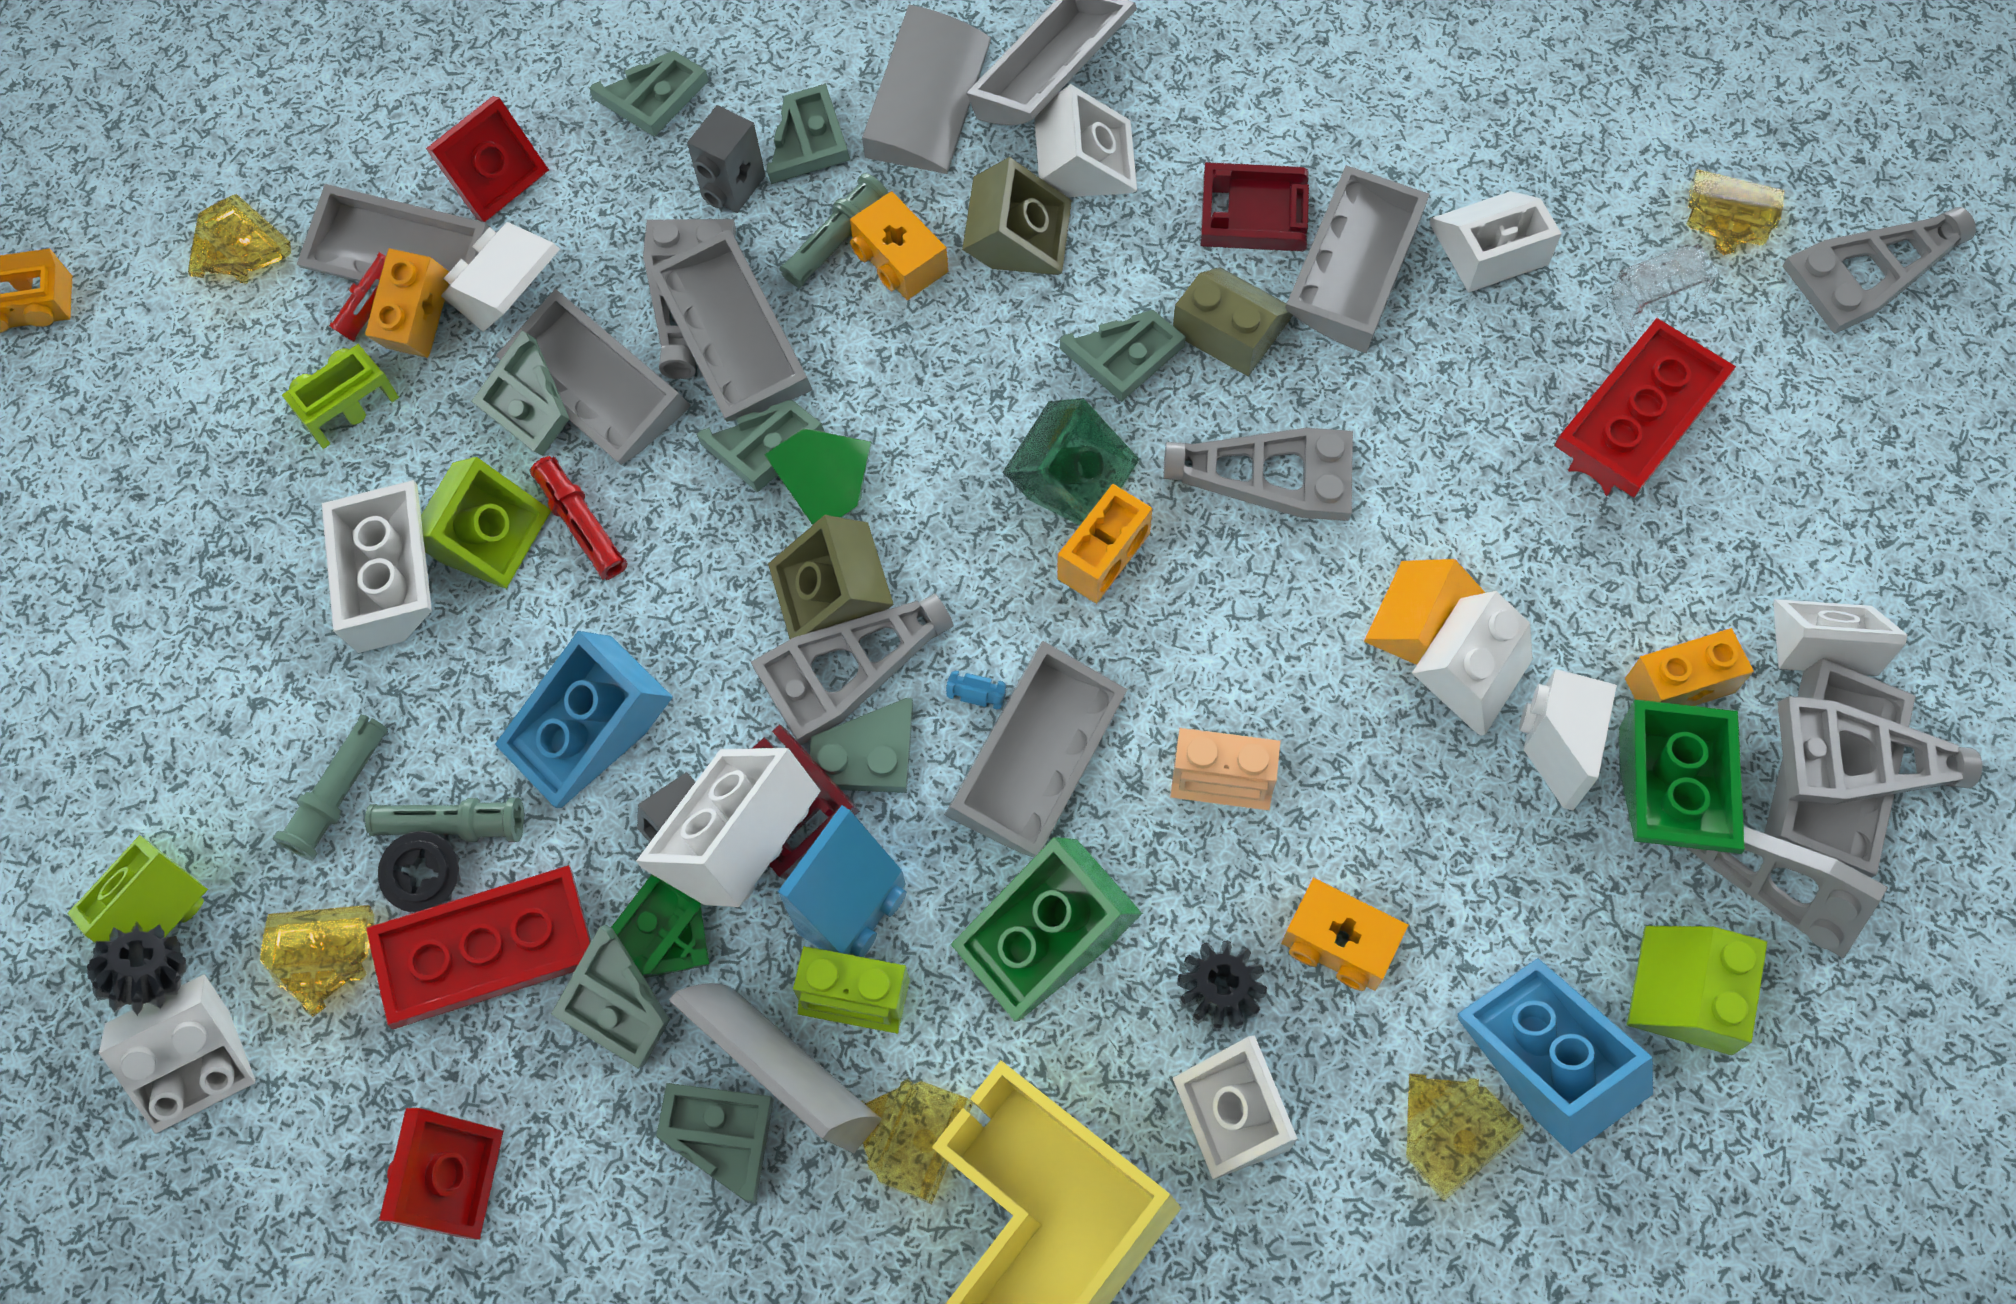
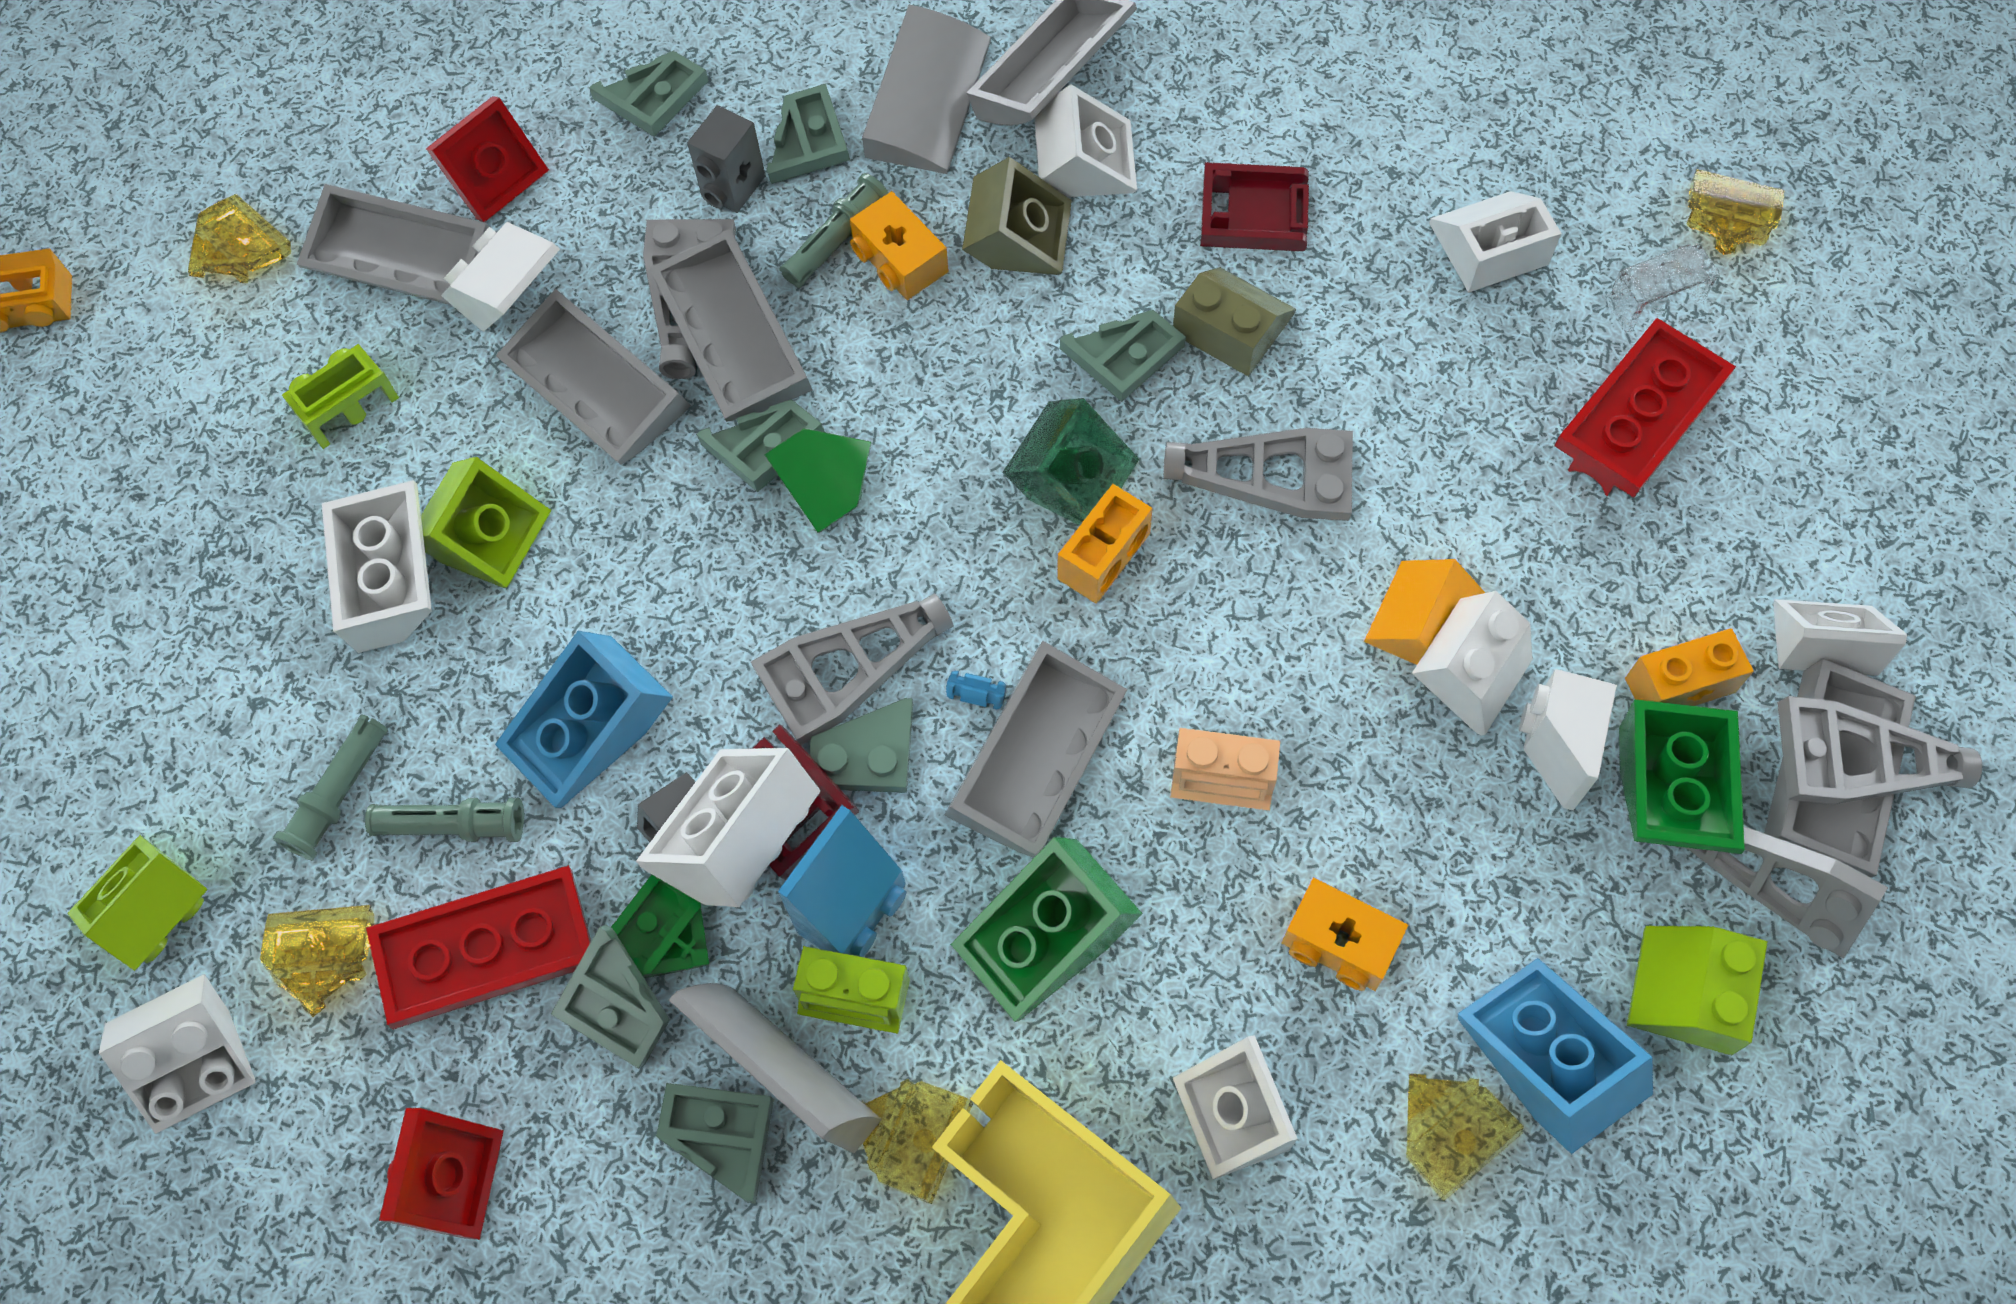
(136, 968): black gear -> none
(346, 321): red pin -> none
(407, 303): light orange brick -> none
(408, 851): black gear -> none
(524, 396): sand green wing -> none
(568, 503): red pin -> none
(829, 576): olive slope -> none
(1237, 976): black gear -> none
(1356, 257): light grey slope -> none
(1838, 294): light grey plate -> none

